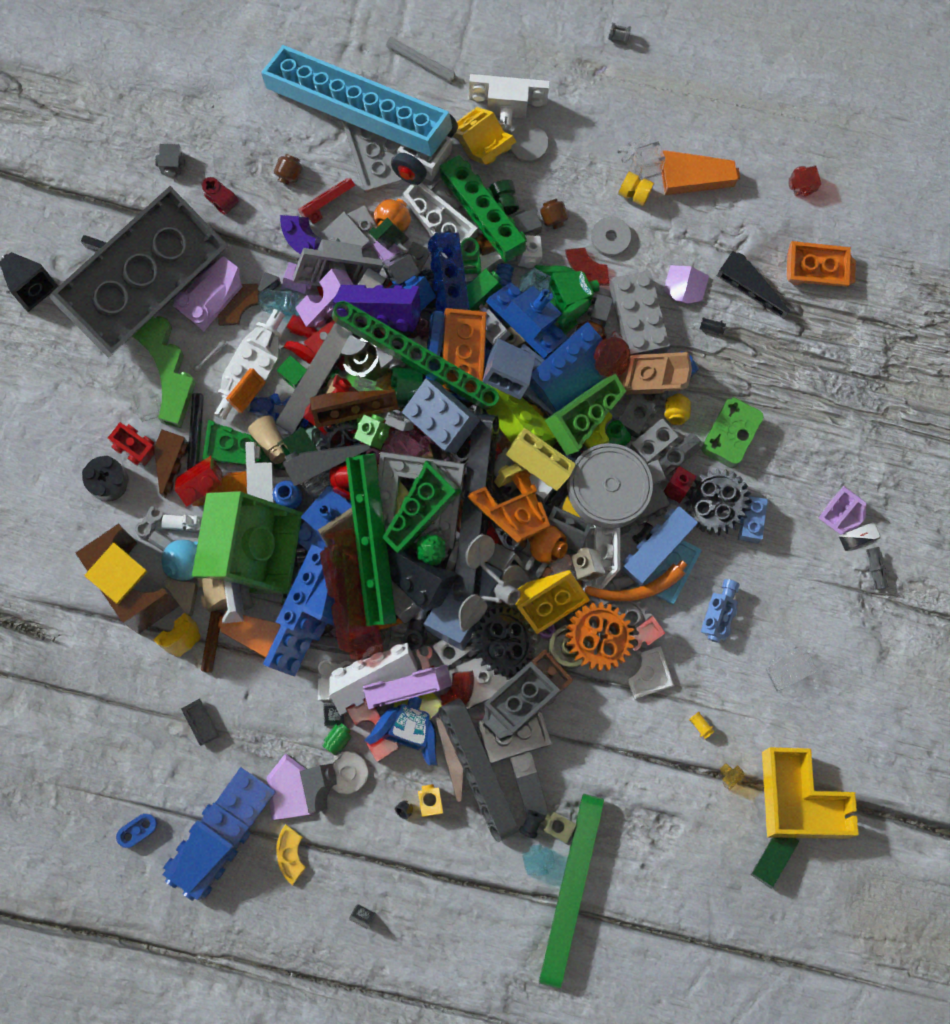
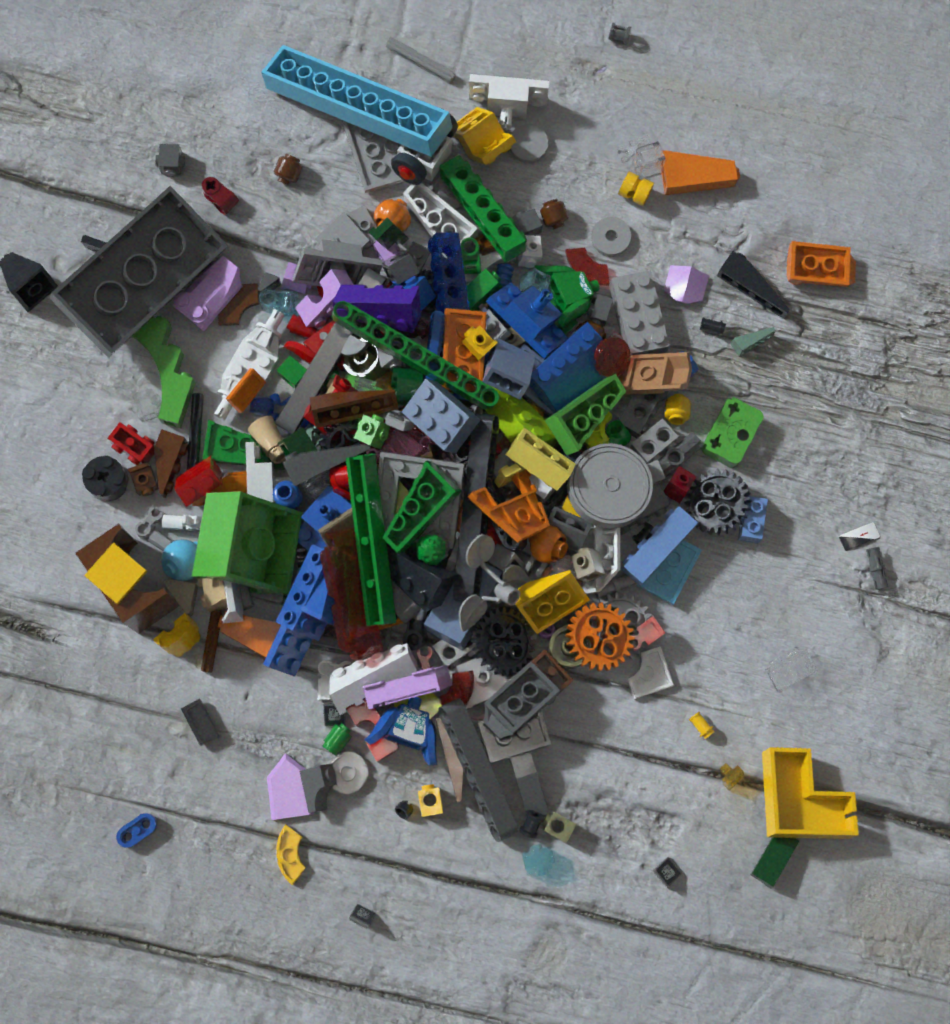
(140, 471): none -> reddish brown brick
(197, 367): light grey hinge -> none
(217, 836): blue wedge -> none
(299, 233): dark purple brick -> none
(311, 209): red hinge -> none
(476, 348): none -> yellow brick
(504, 192): dark green wheel -> none
(571, 891): green beam -> none
(648, 590): orange animal -> none
(667, 872): none -> slope
(718, 612): medium blue brick -> none
(750, 341): none -> sand green slope
(804, 181): clear red brick -> none
(844, 511): lavender slope -> none

